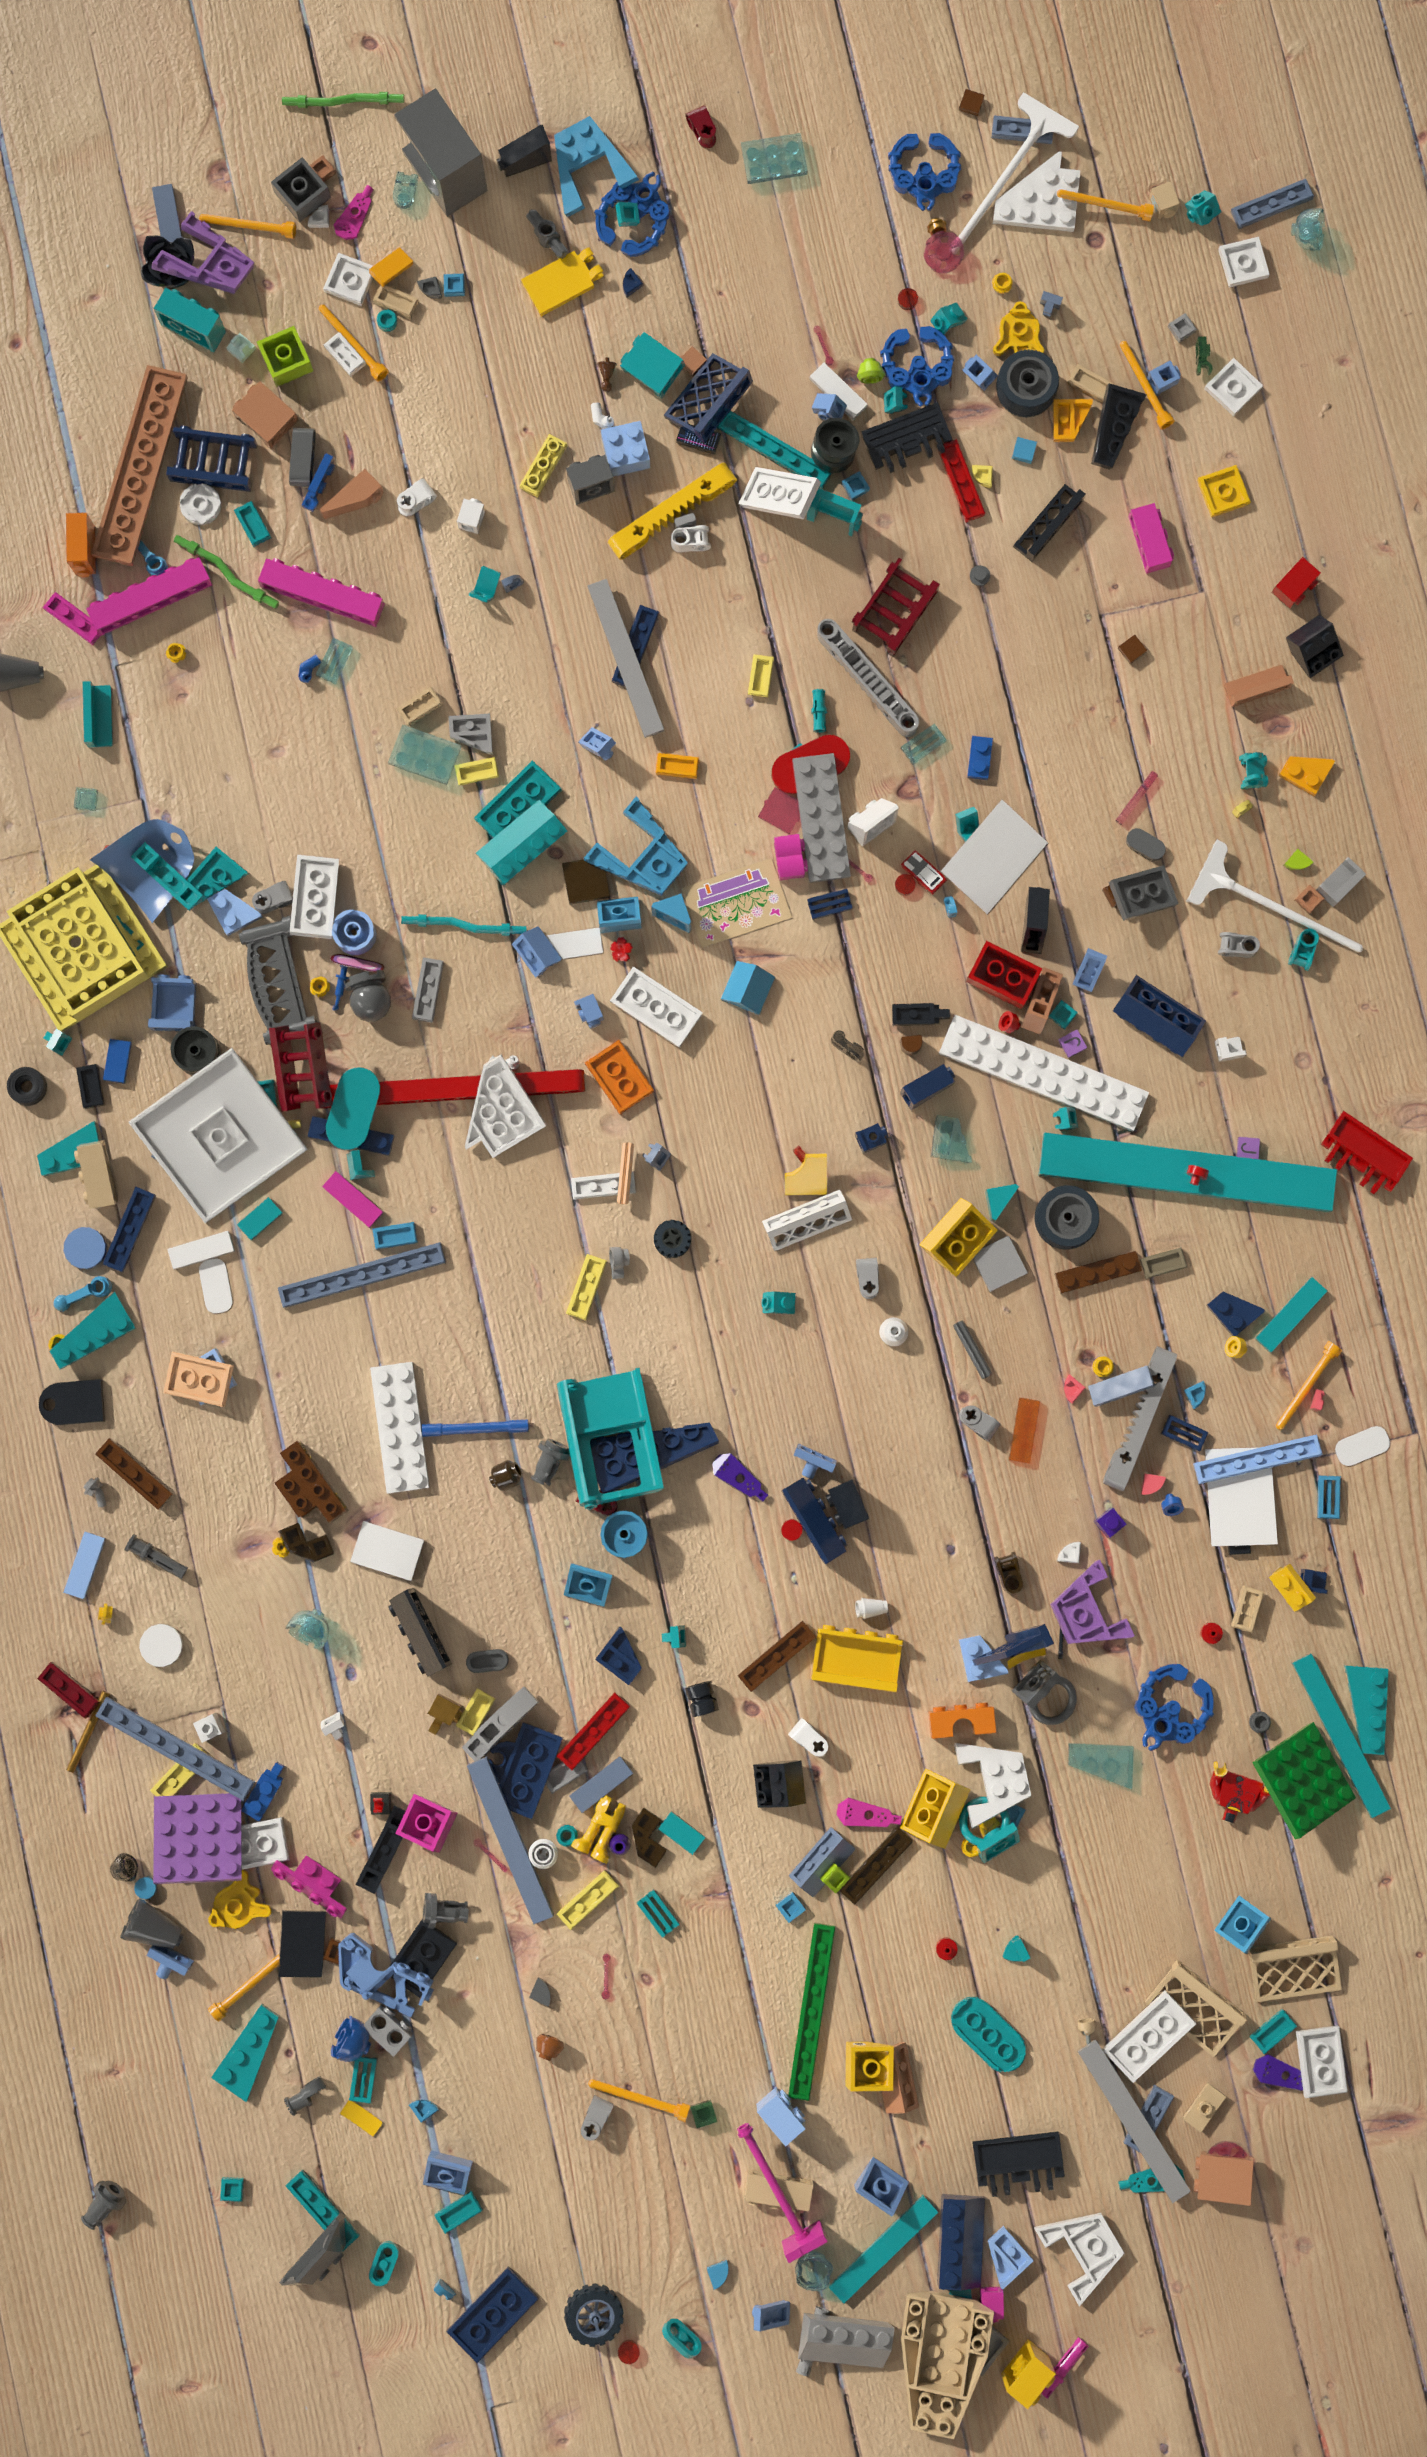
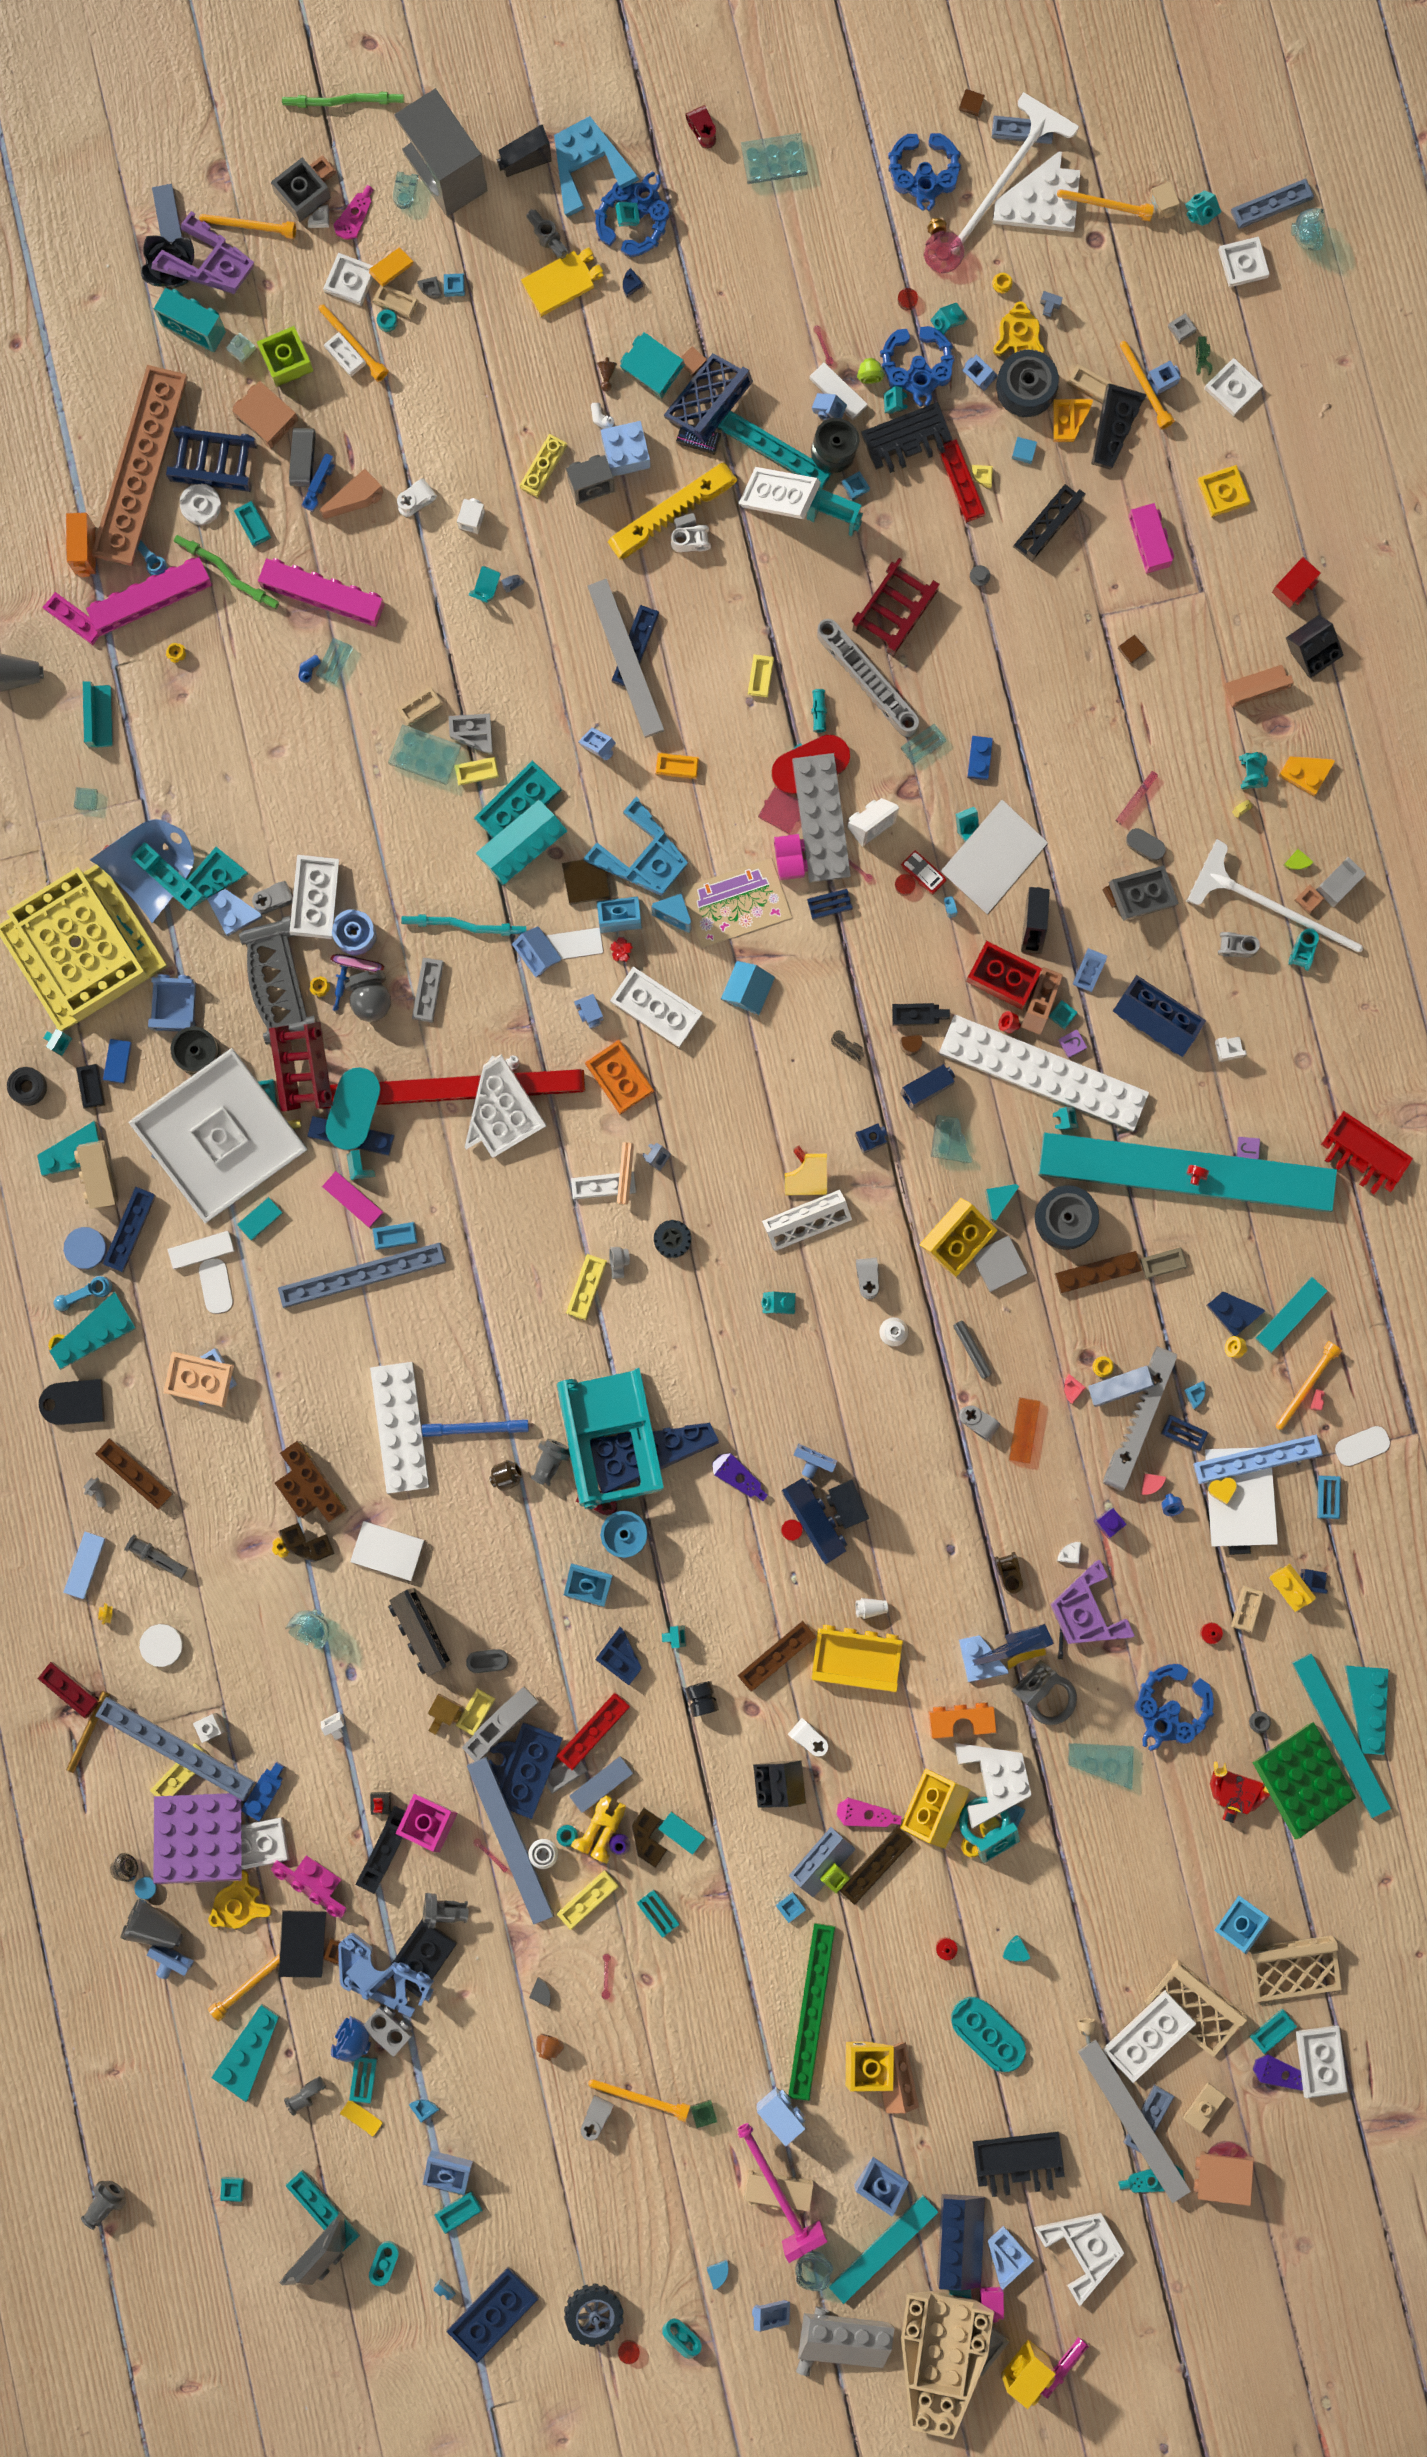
(1222, 1489): none -> yellow tile

